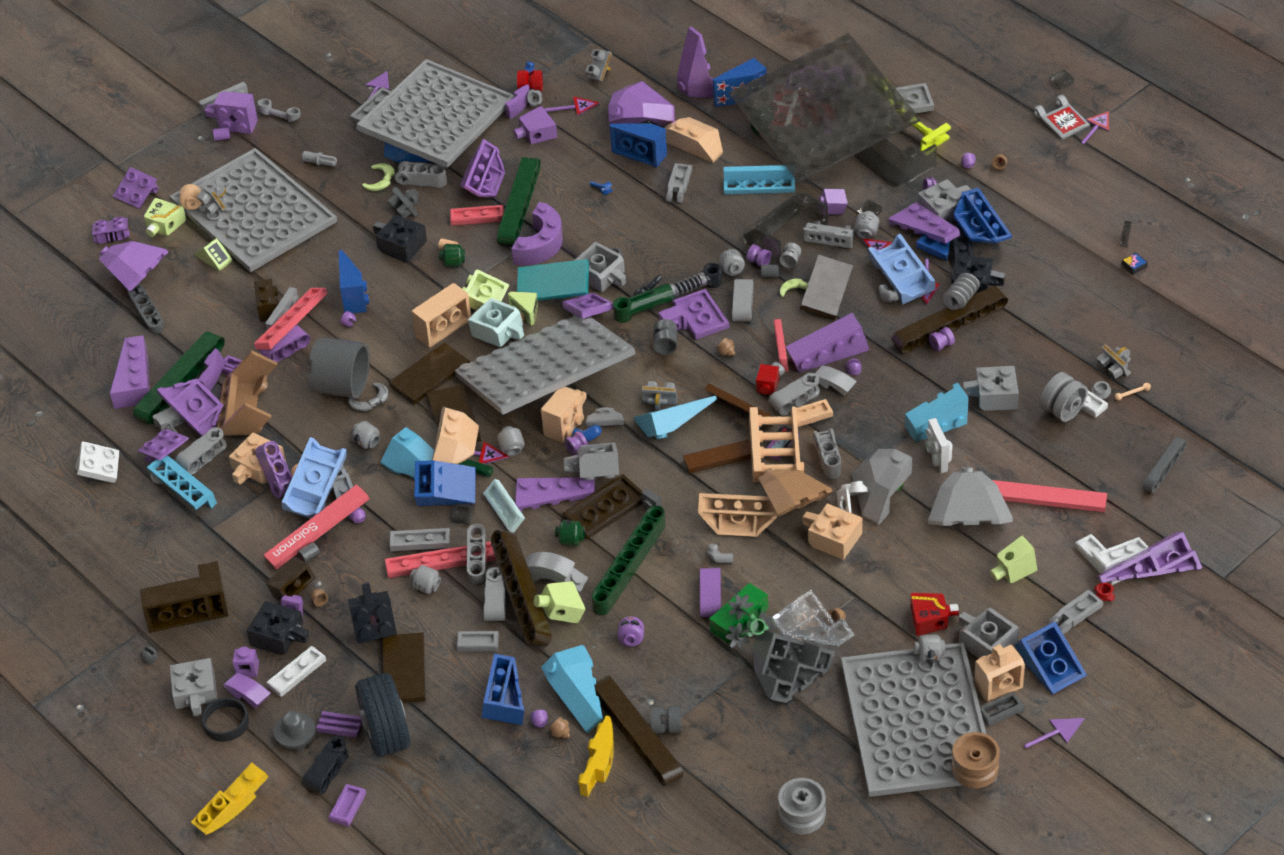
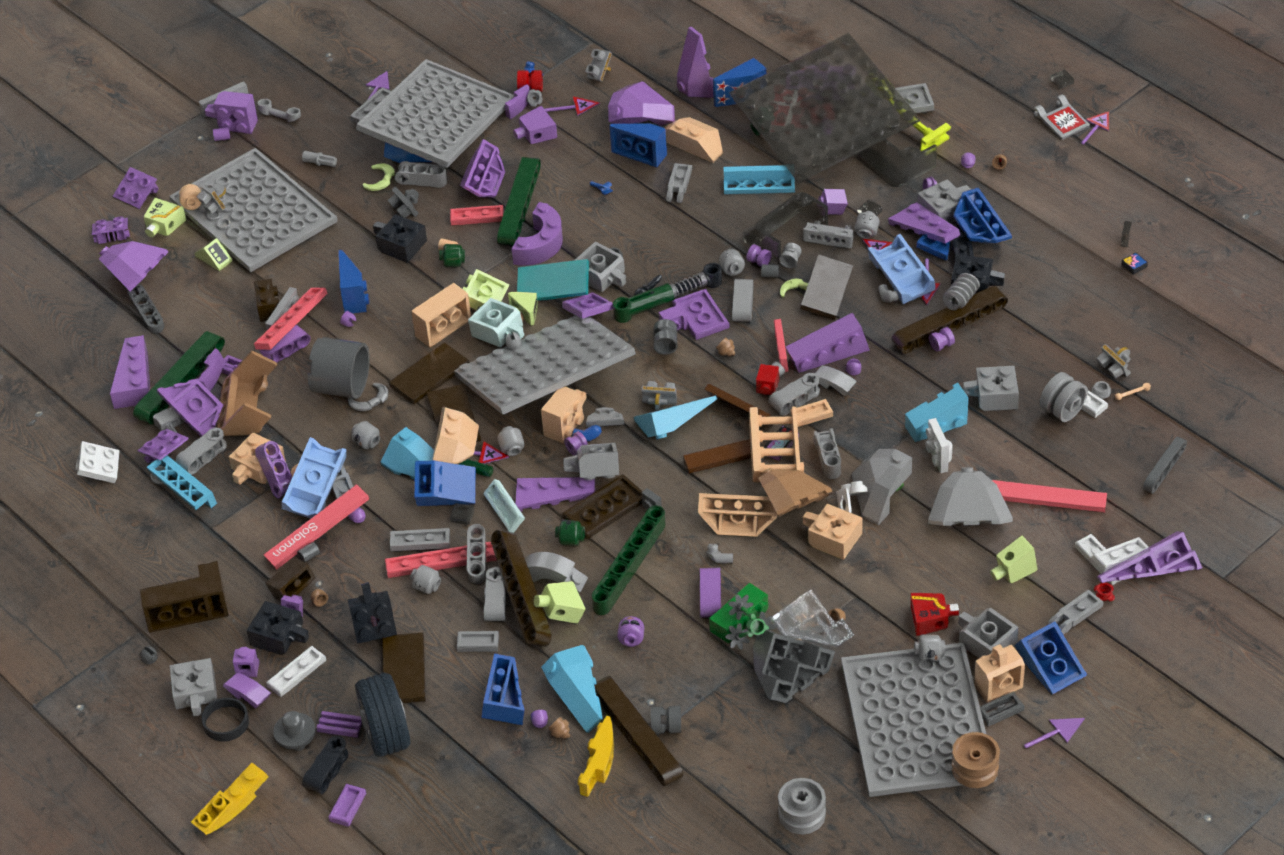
(512, 340): none -> light grey hinge

